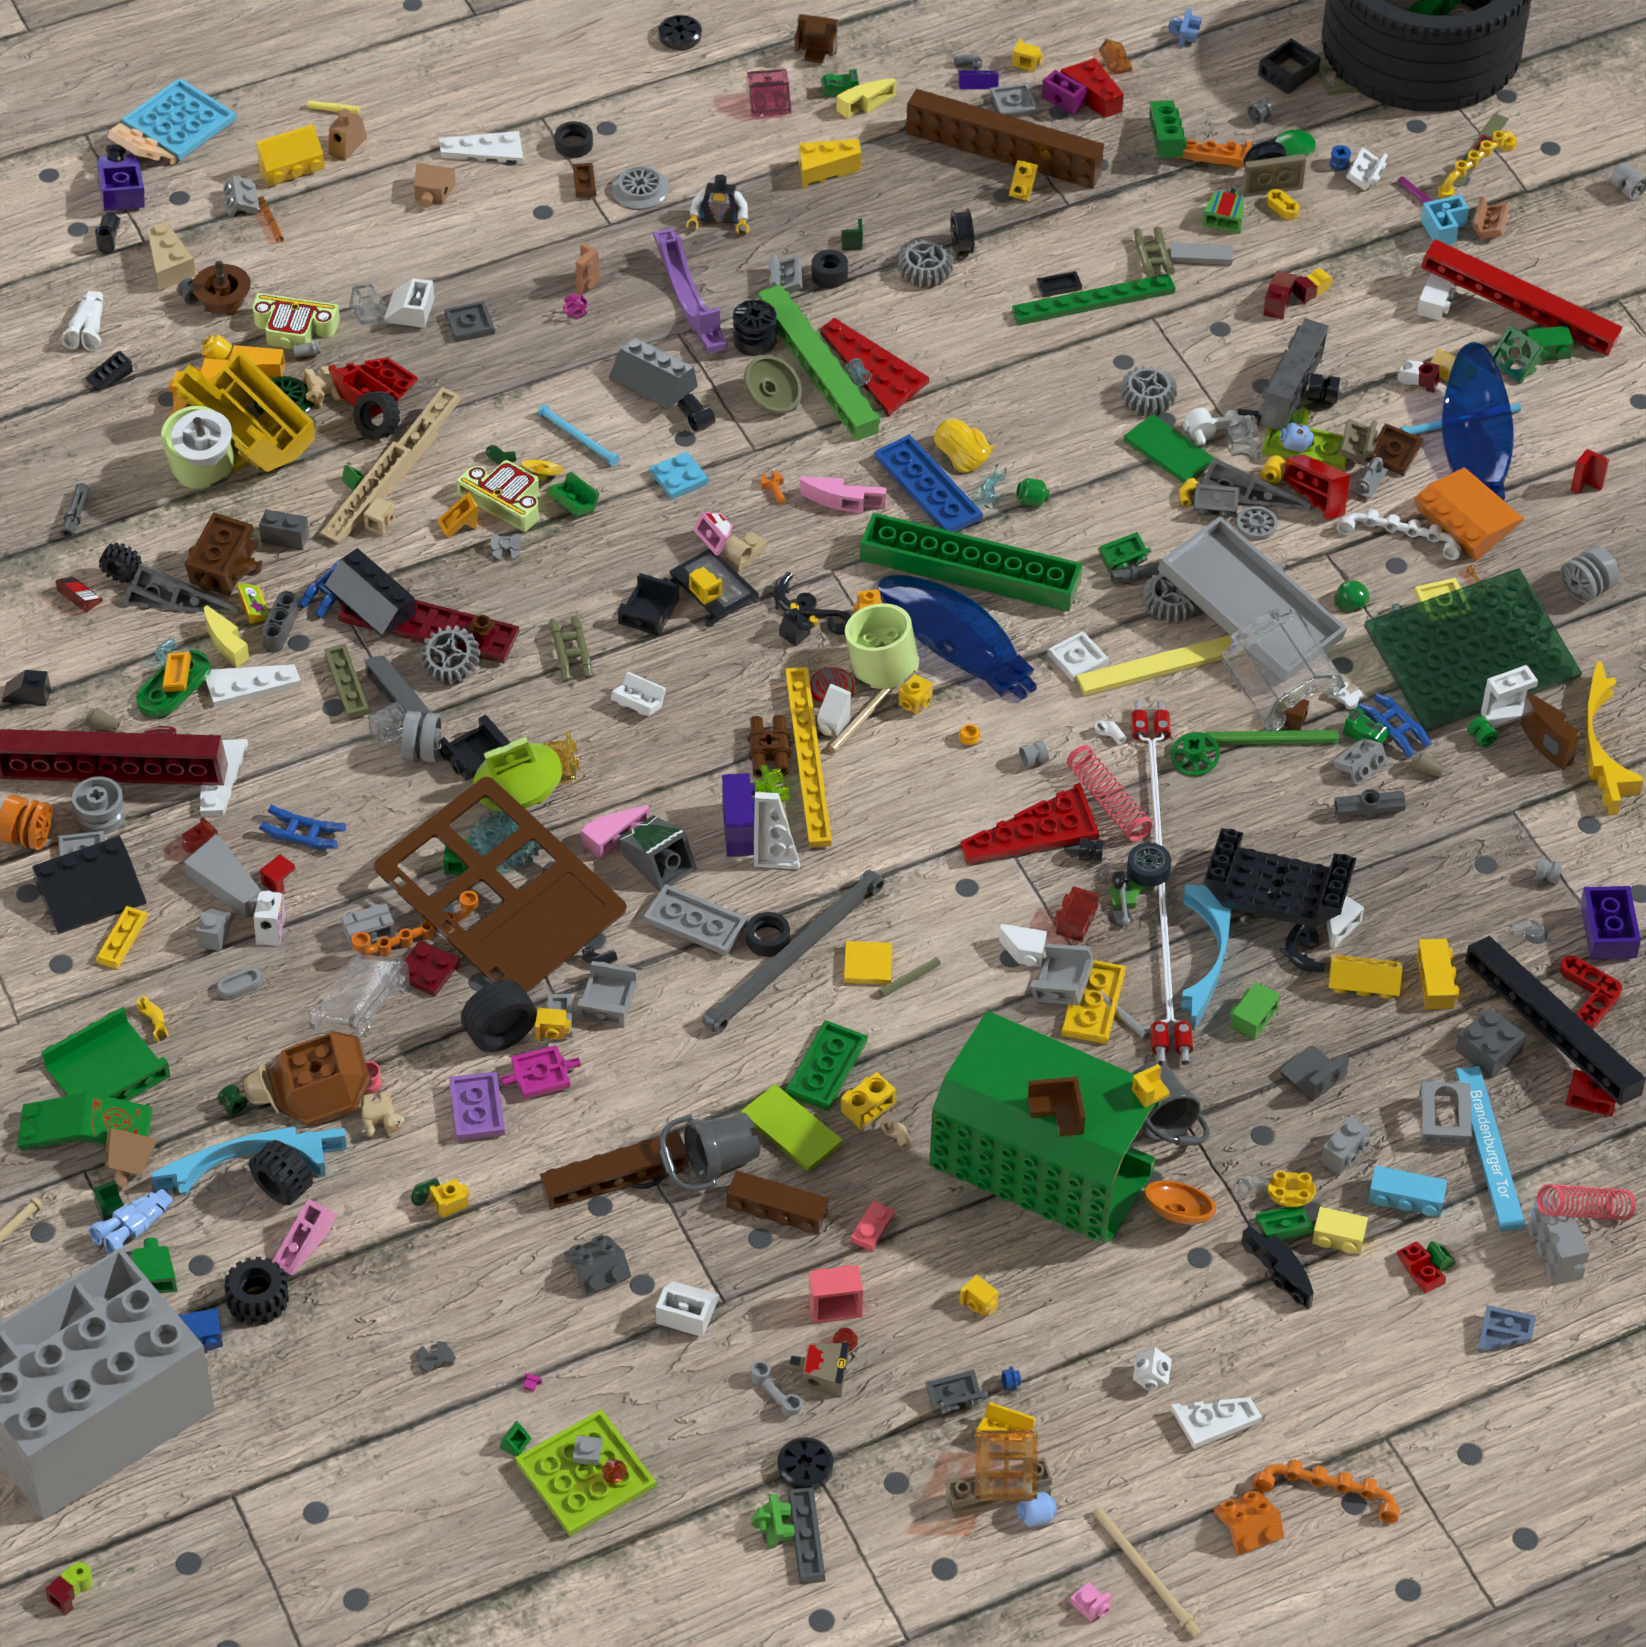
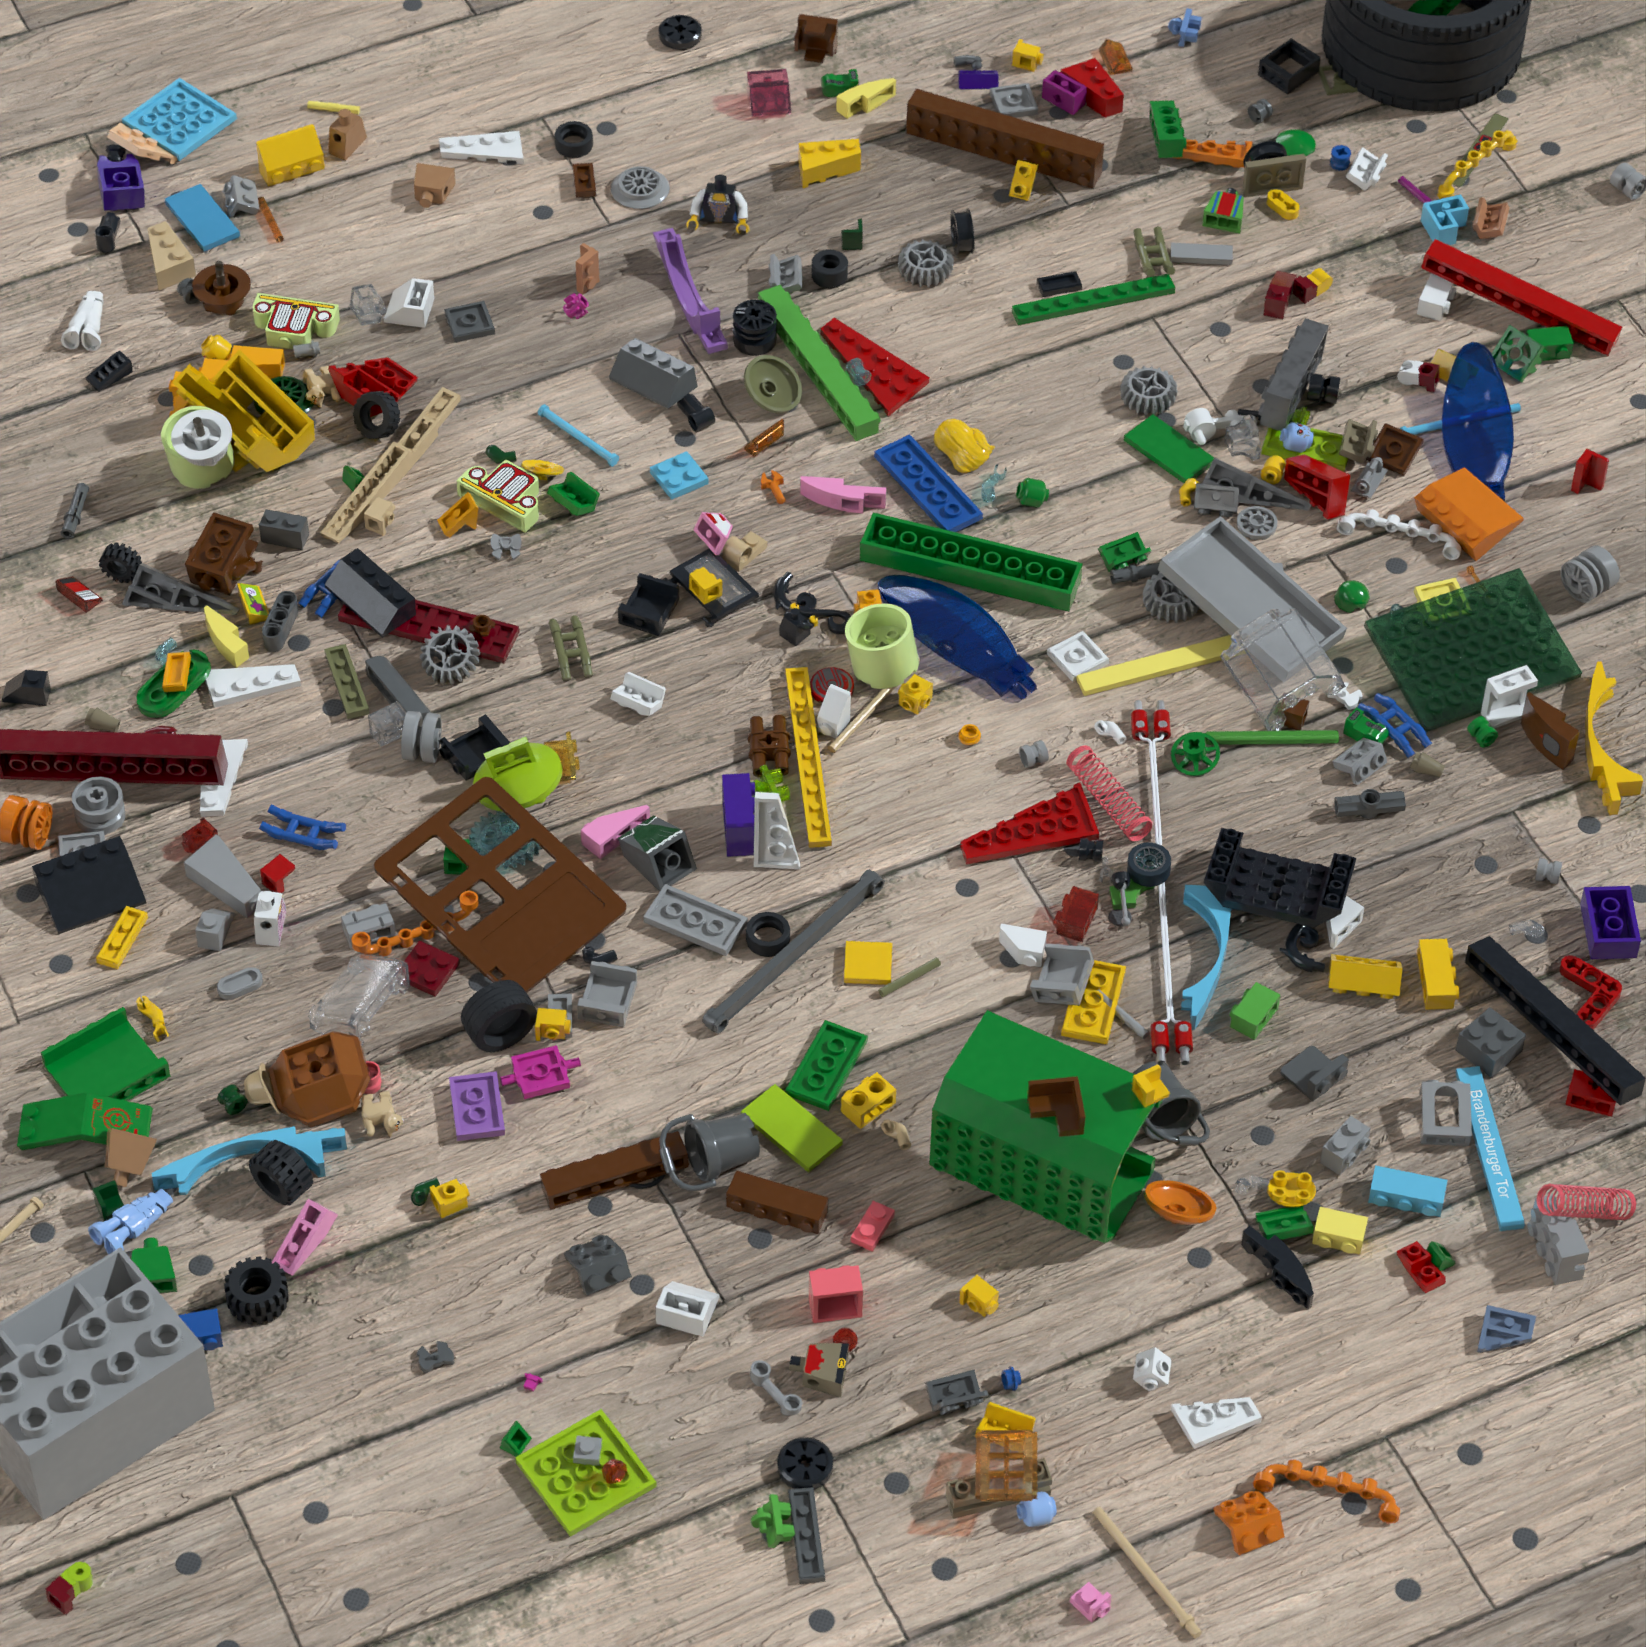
(202, 217): none -> dark azure tile
(765, 439): none -> clear orange slope

